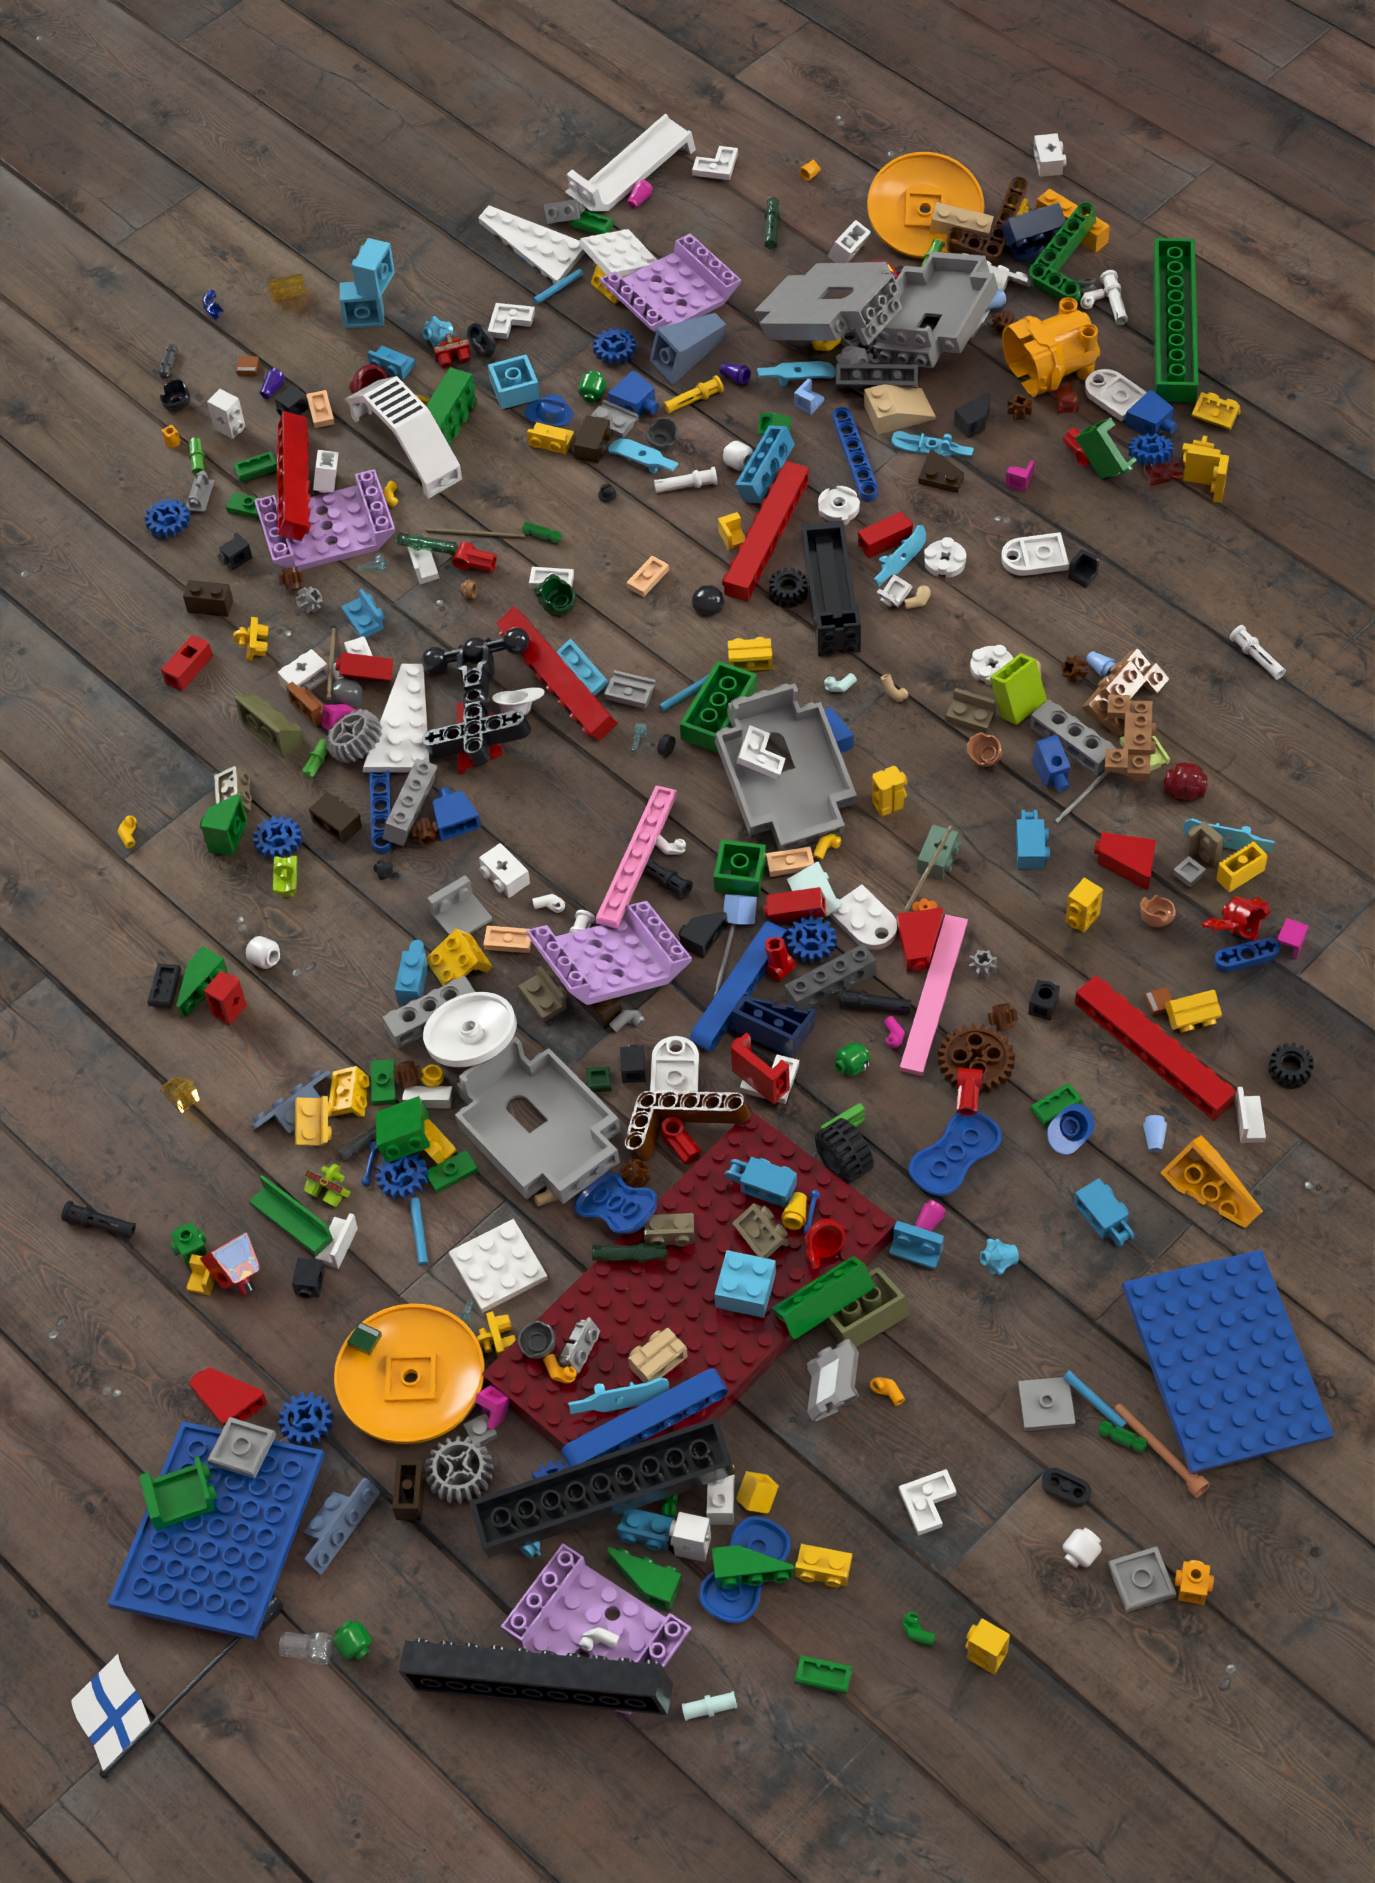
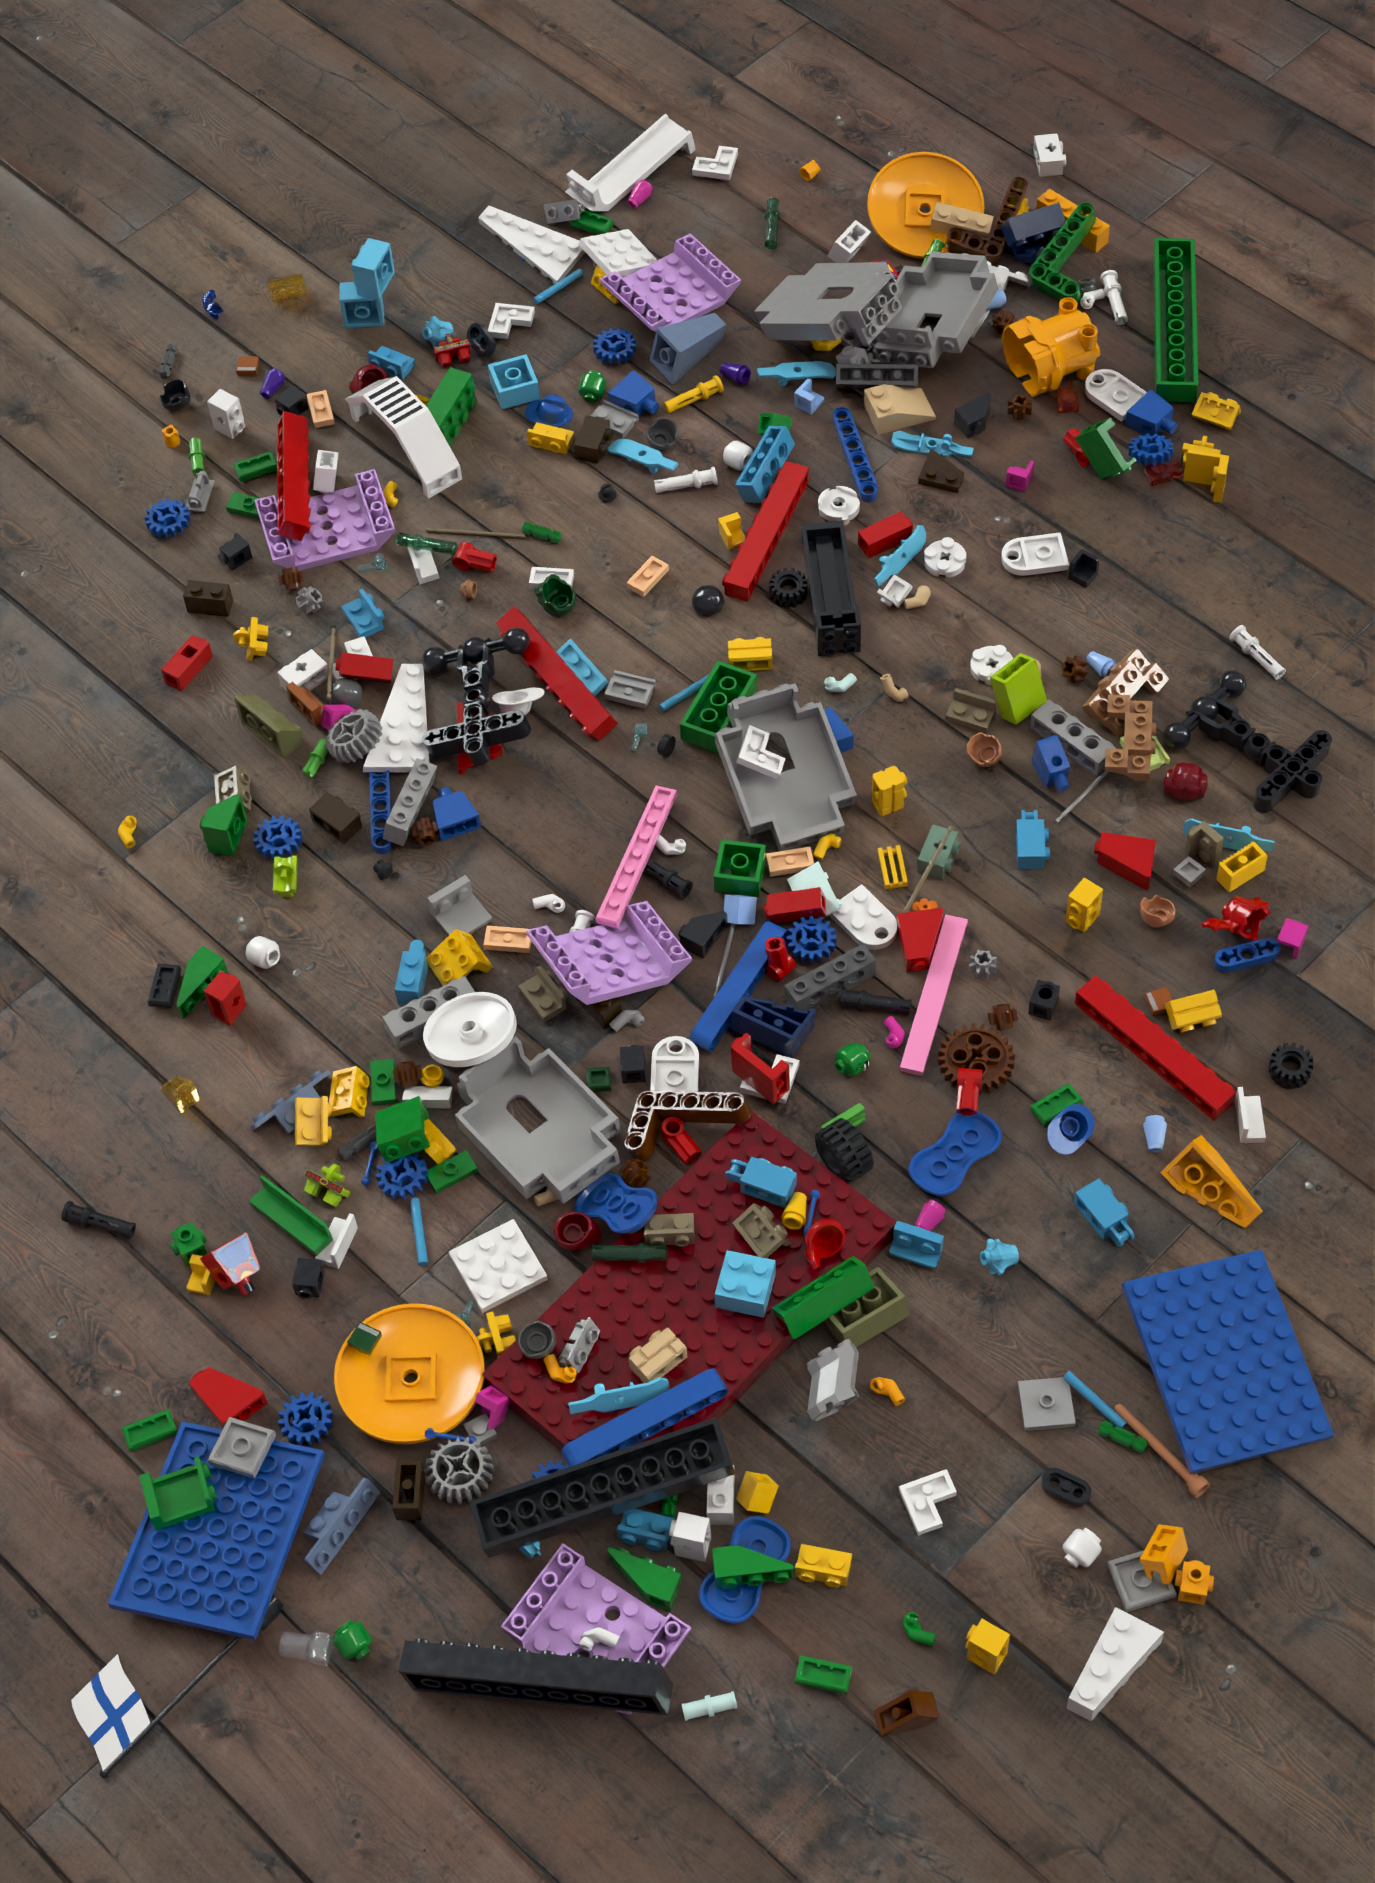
(149, 1430): none -> green plate
(430, 1433): none -> blue hinge
(504, 870): white brick -> none
(576, 1231): none -> dark red hair
(890, 852): none -> yellow tile
(906, 1713): none -> reddish brown slope
(1116, 1656): none -> white wedge
(1164, 1552): none -> light orange hinge
(1286, 769): none -> black piece

